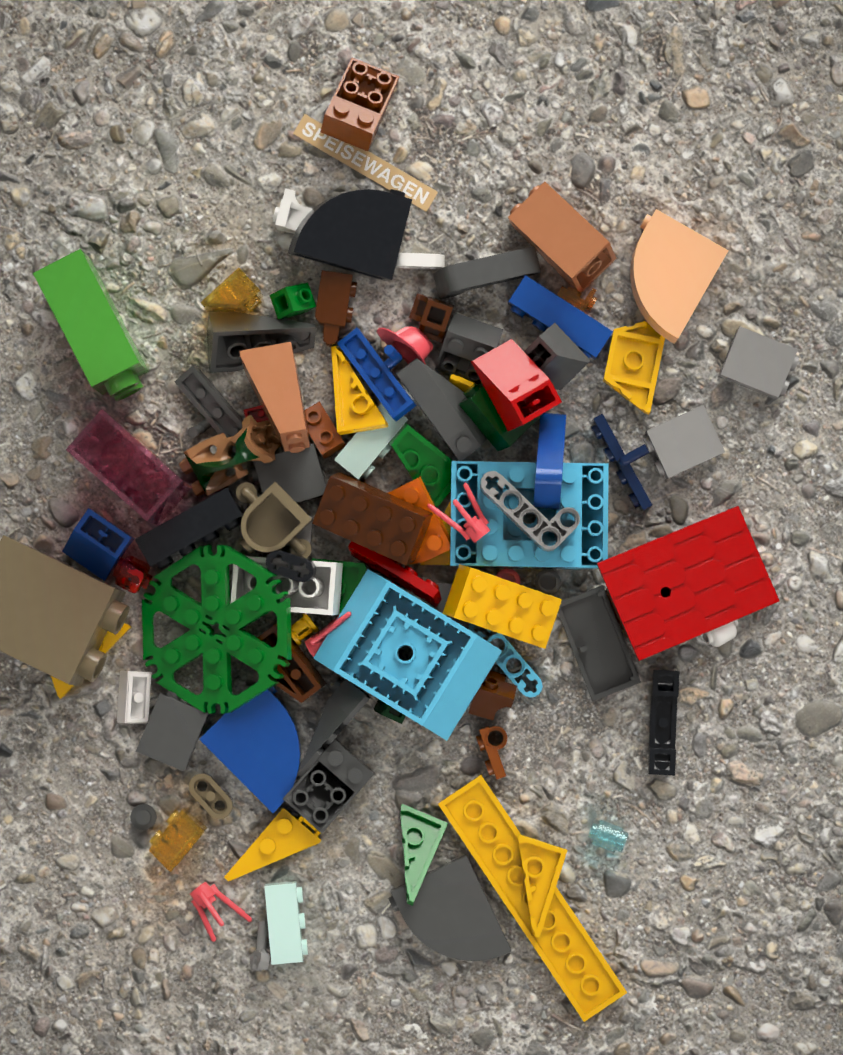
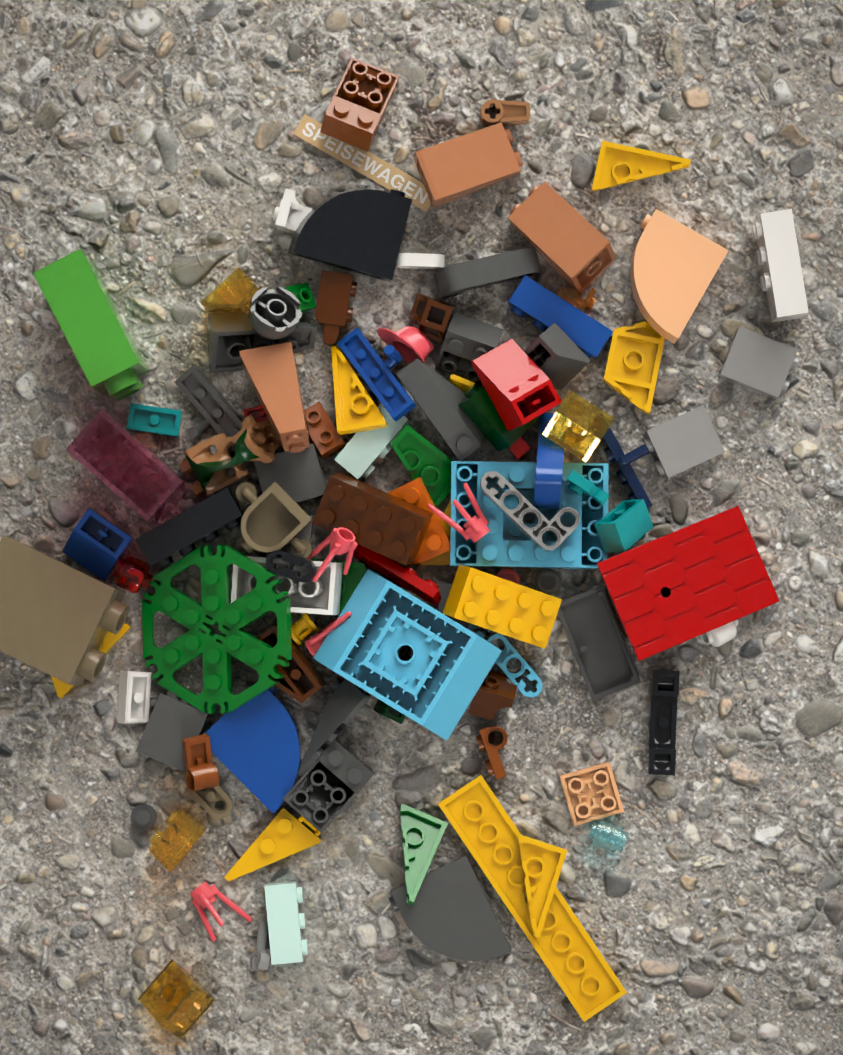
(154, 420): none -> teal plate
(176, 999): none -> clear yellow slope
(198, 763): none -> dark orange plate
(274, 312): none -> dark grey cylinder
(341, 542): none -> coral plant
(467, 164): none -> nougat slope
(508, 112): none -> medium nougat piece
(518, 448): none -> red piece
(578, 426): none -> clear yellow slope
(581, 485): none -> teal plate
(591, 793): none -> light nougat tile
(624, 526): none -> teal brick
(625, 164): none -> yellow wing
(780, 264): none -> white brick

